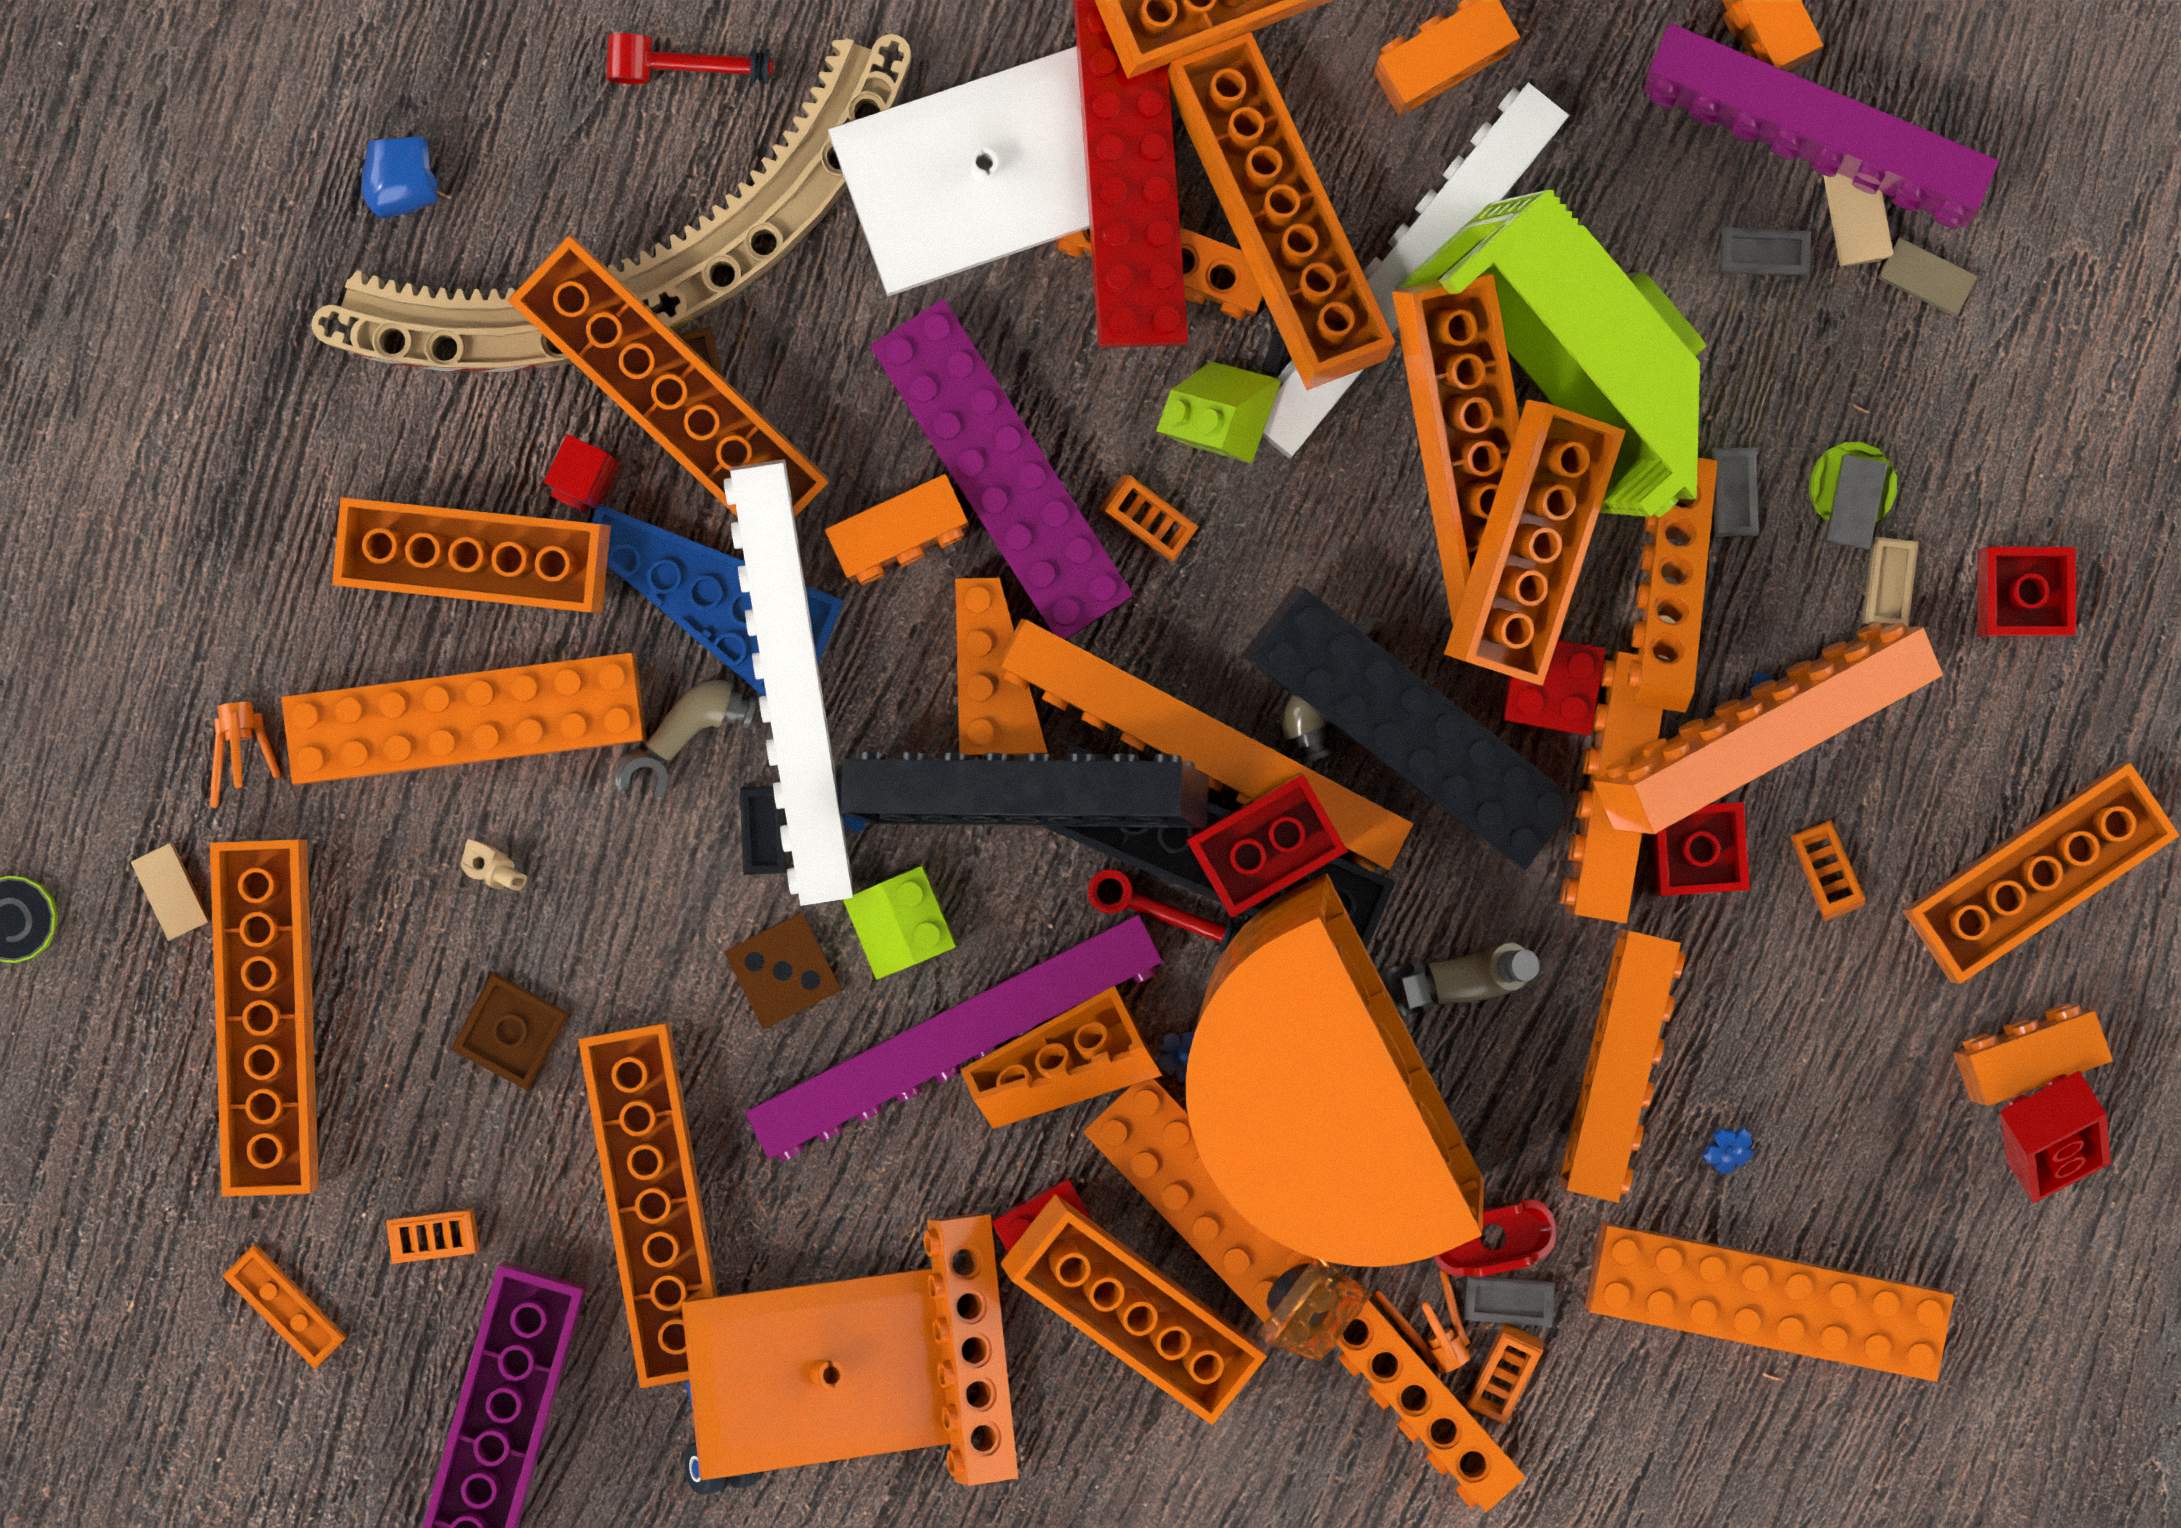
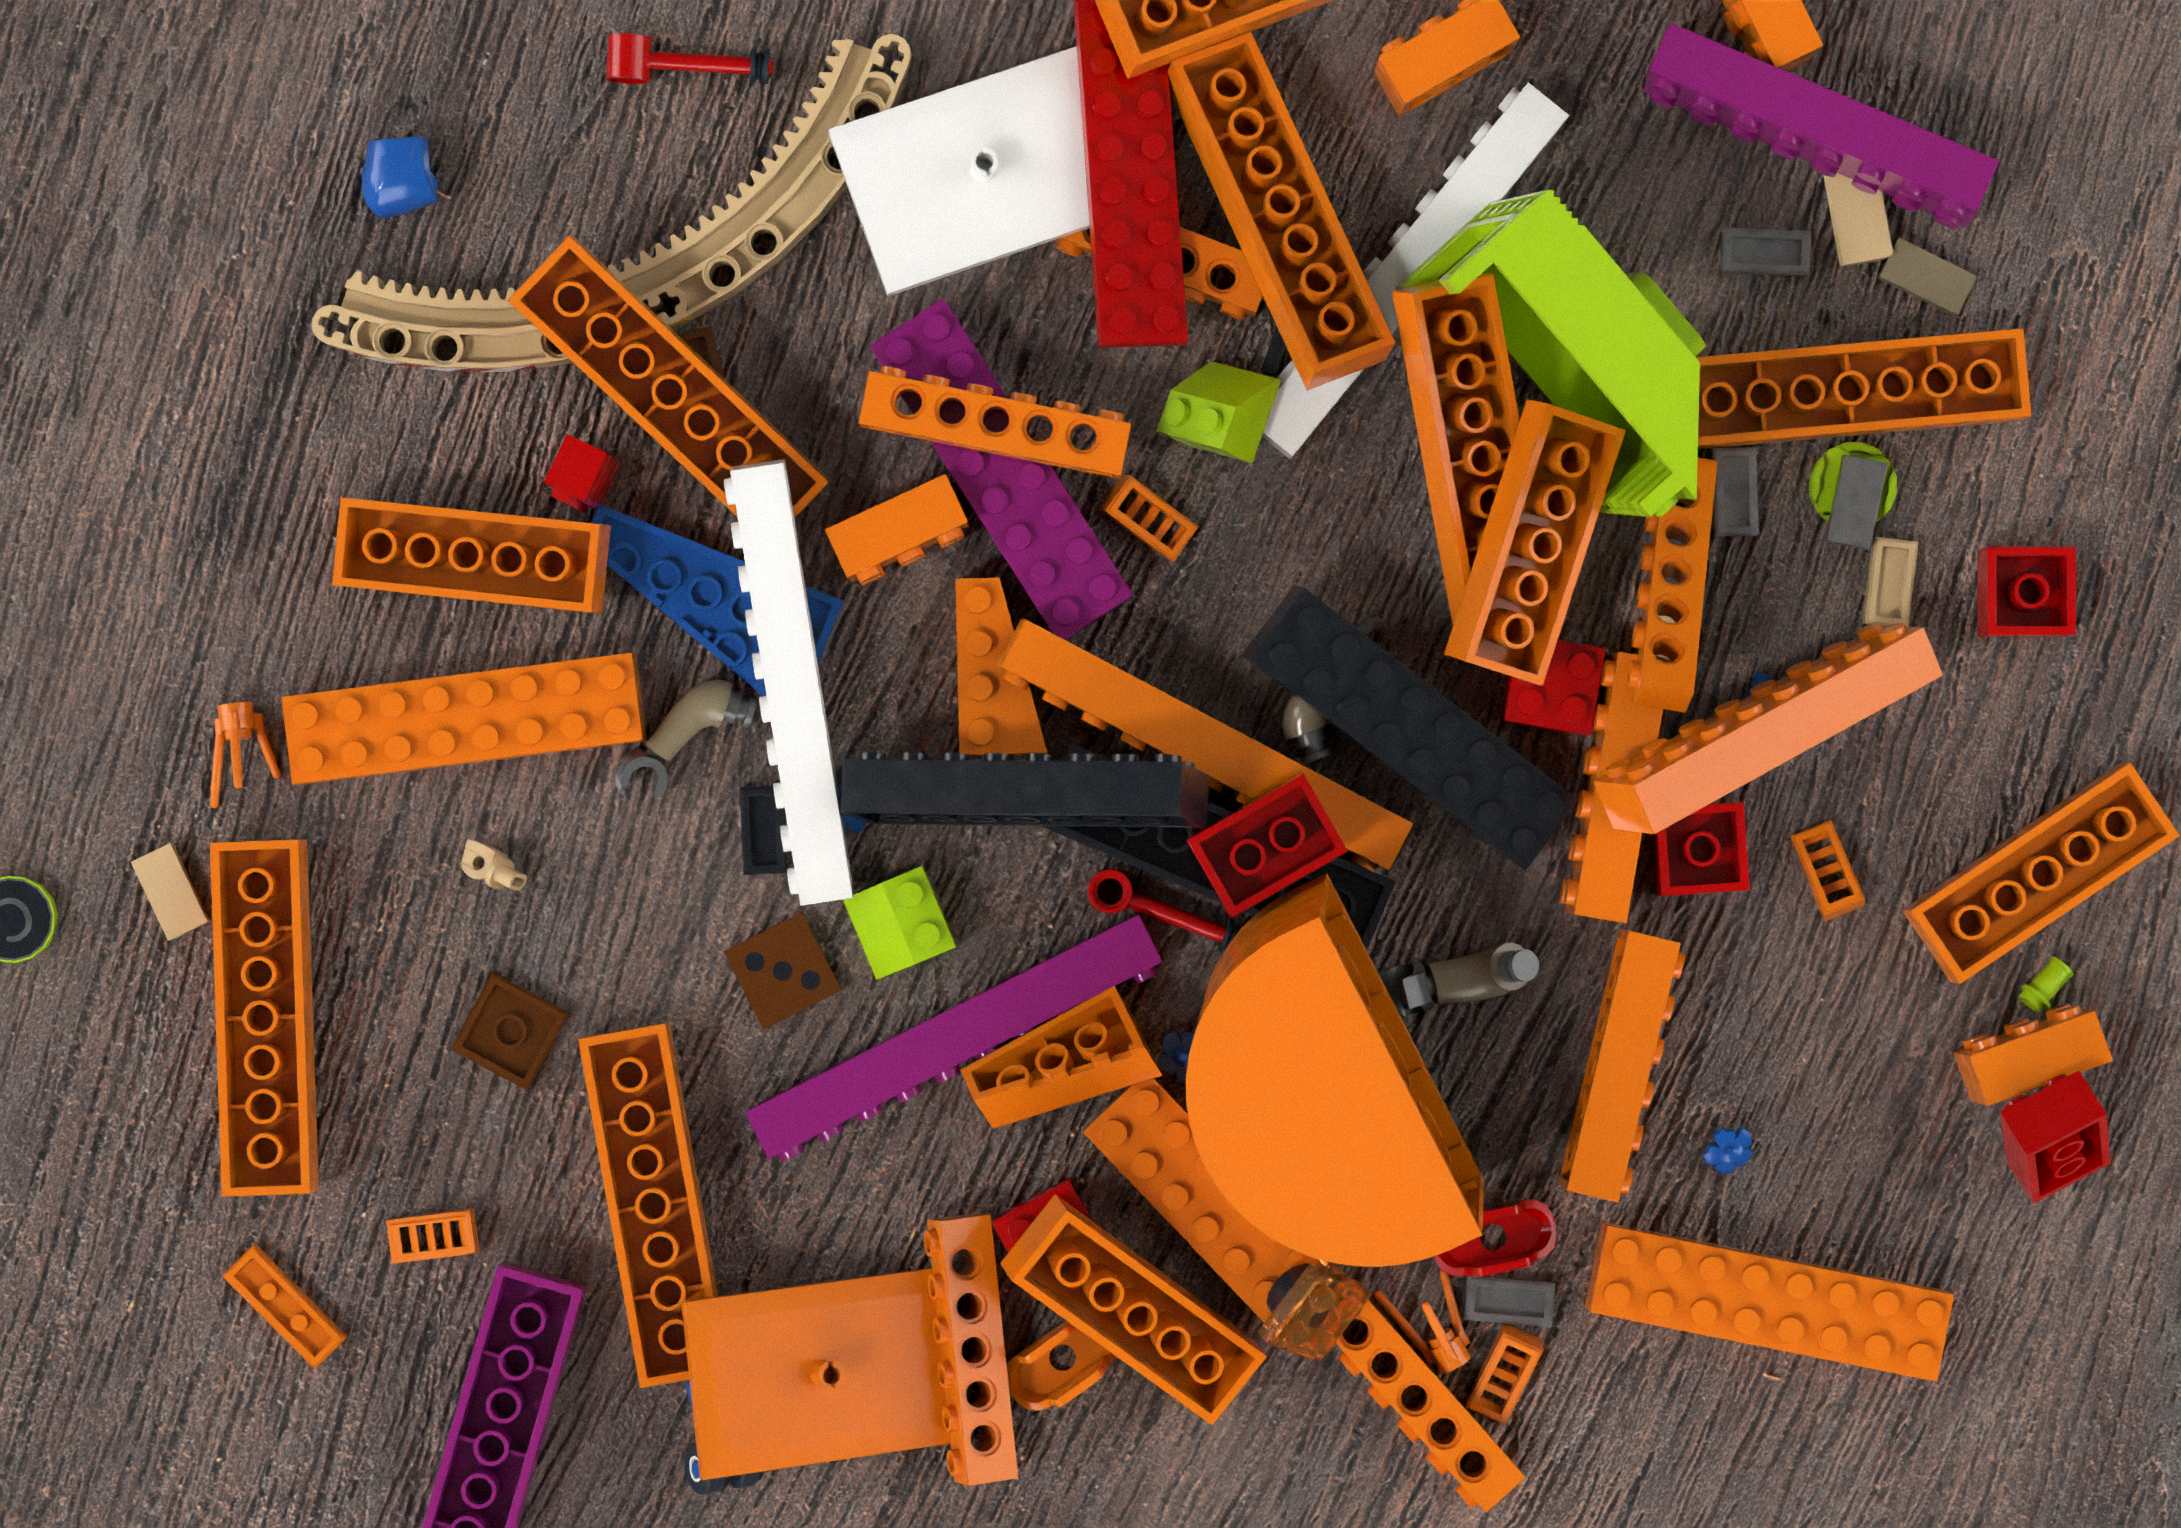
(881, 414): none -> orange brick
(1040, 1385): none -> orange piece
(1863, 388): none -> orange brick
(2045, 985): none -> lime pin

